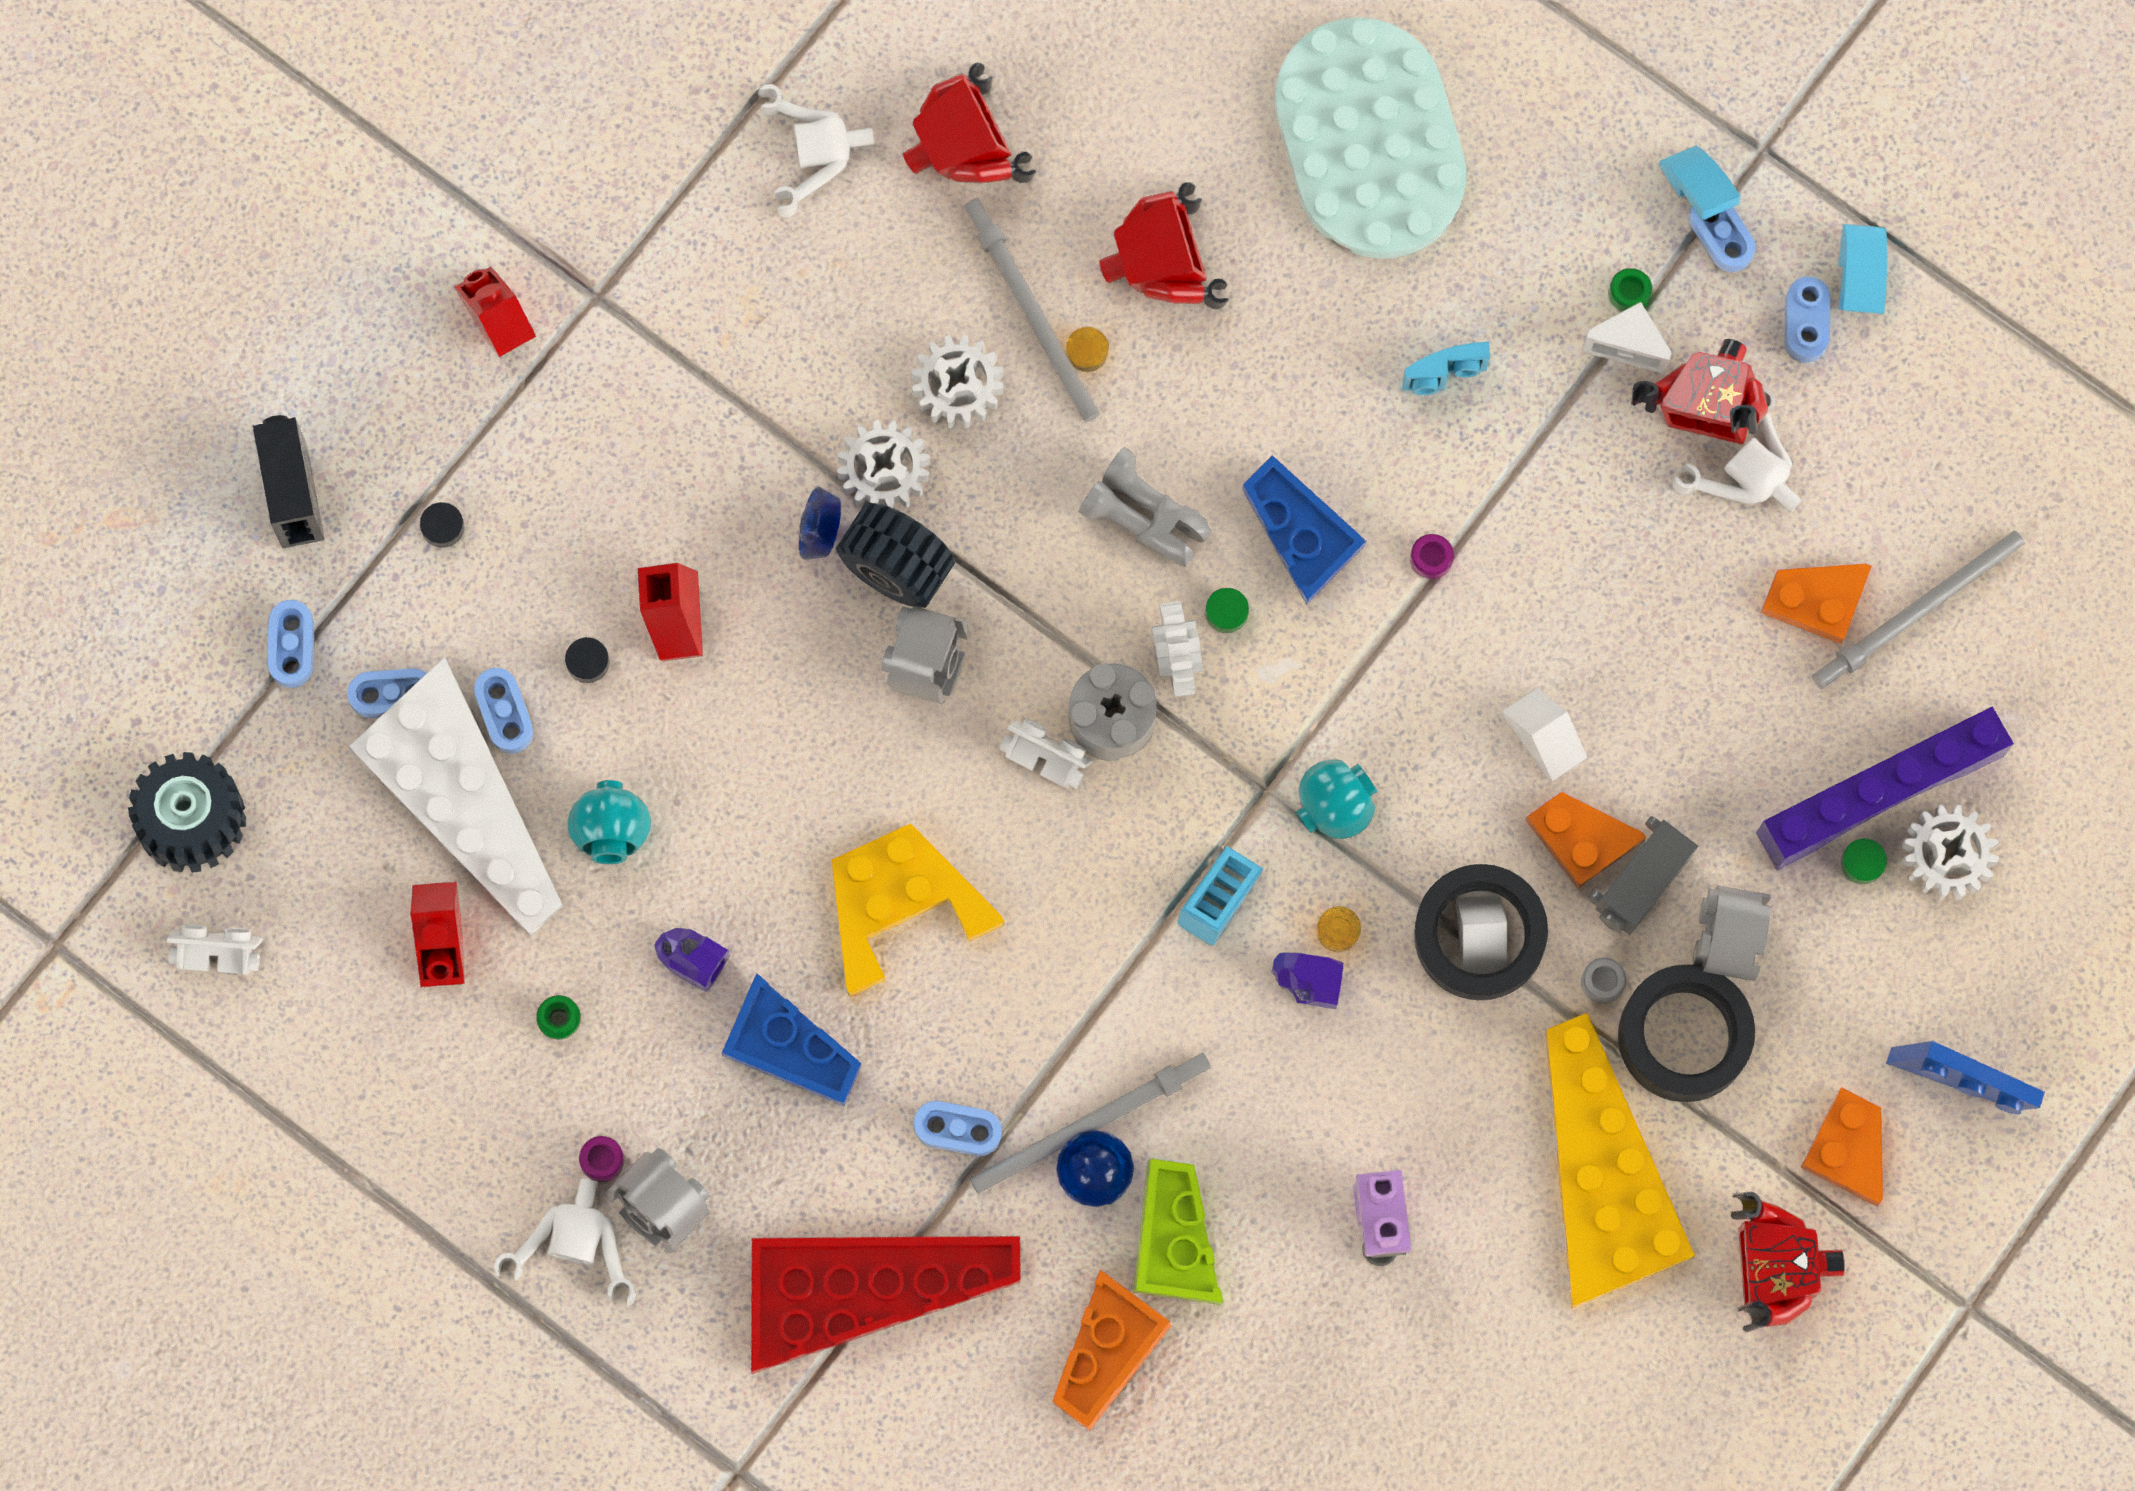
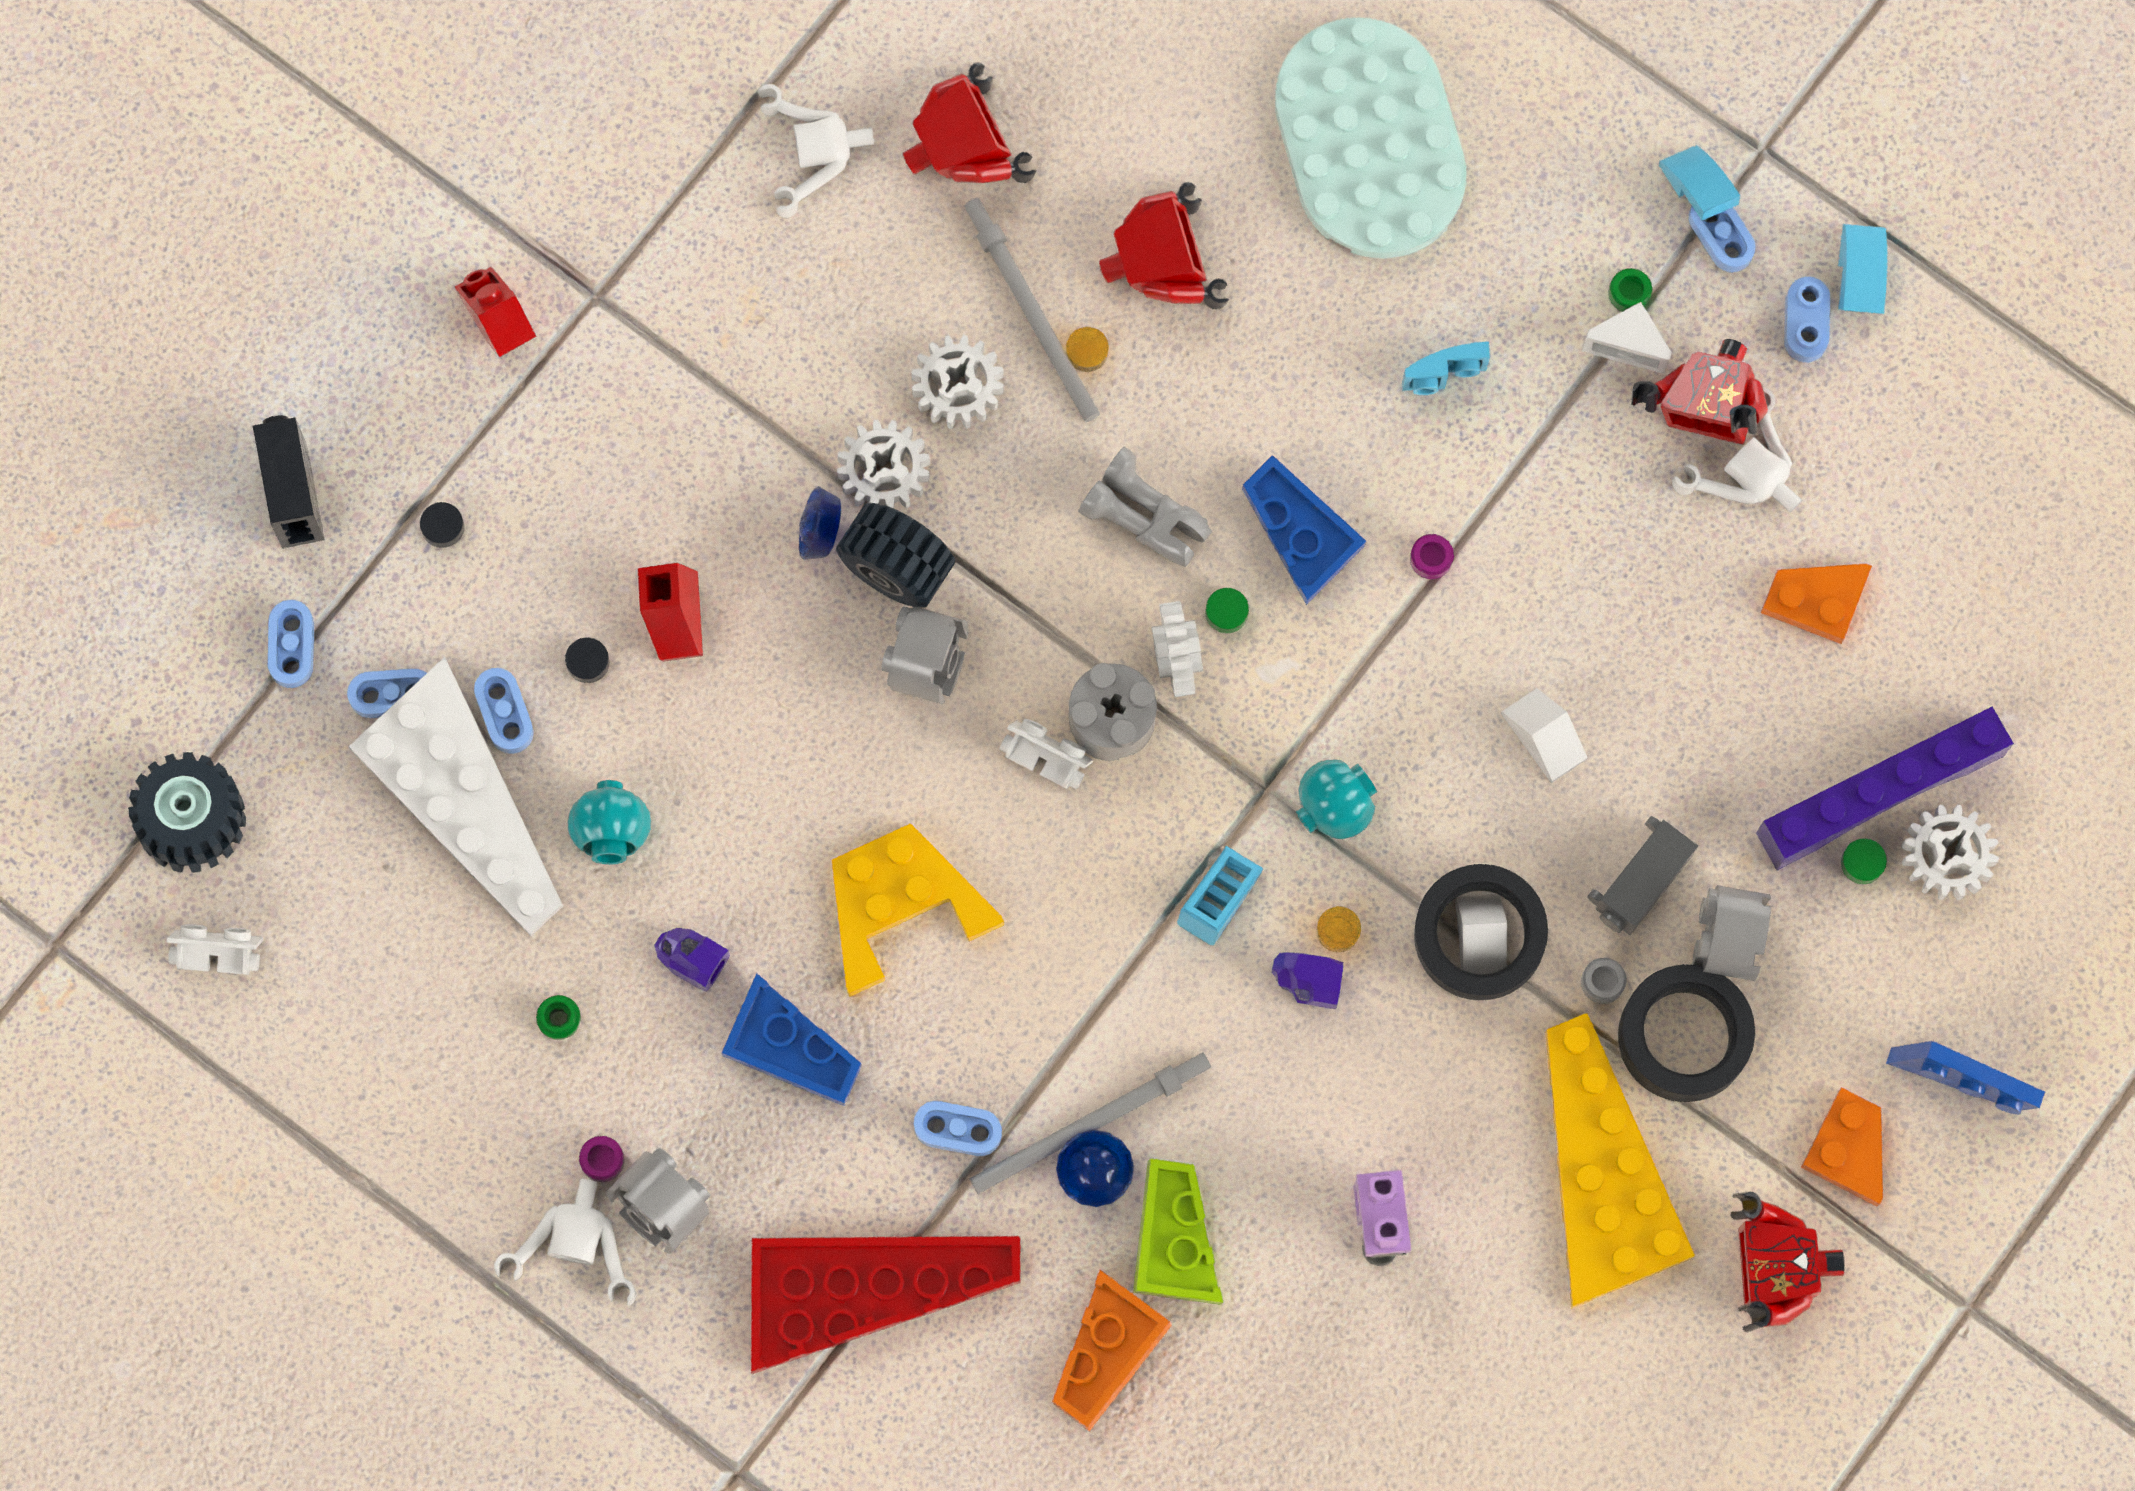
(437, 934): red slope -> none
(1582, 837): orange wing -> none
(1854, 655): light grey bar -> none

